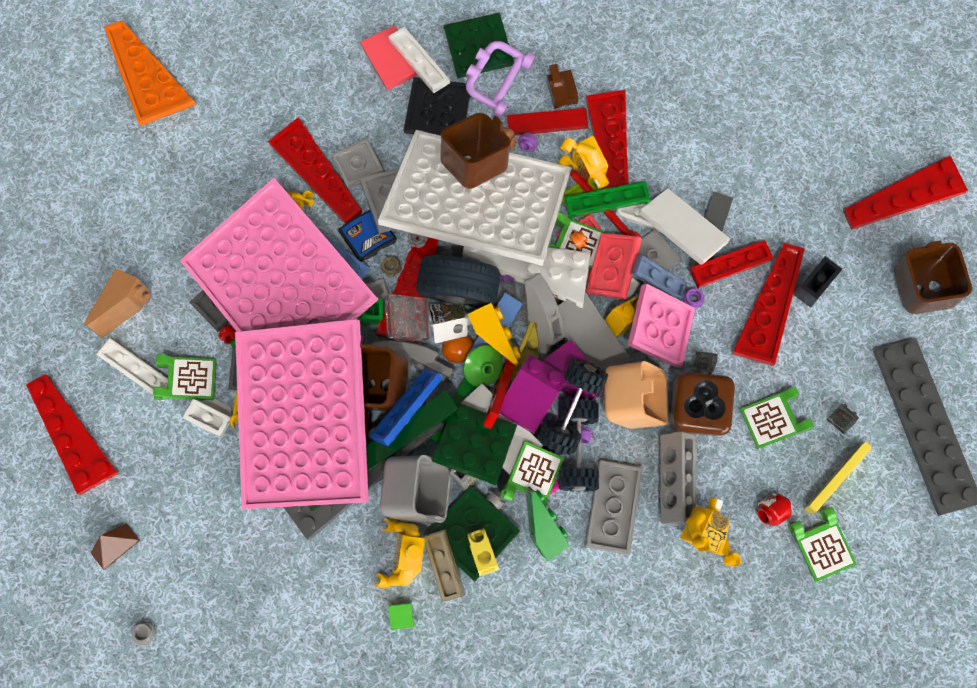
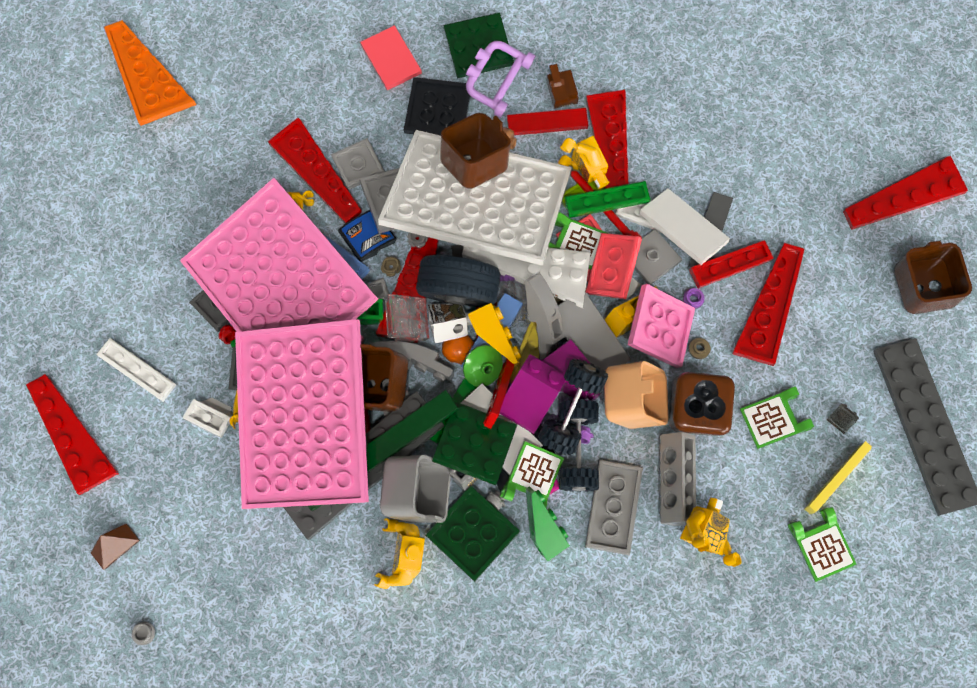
(118, 302): medium nougat slope -> none
(186, 378): flag -> none
(401, 616): bright green slope -> none
(406, 407): blue plate -> none
(419, 60): white tile -> none
(443, 565): dark tan tile -> none
(482, 552): light yellow leg -> none
(528, 142): medium lavender plate -> none
(578, 239): orange plate -> none
(658, 277): sand blue tile -> none
(696, 353): none -> dark tan plate
(704, 361): clear smoke tile -> none
(774, 509): red head -> none
(818, 281): black brick -> none

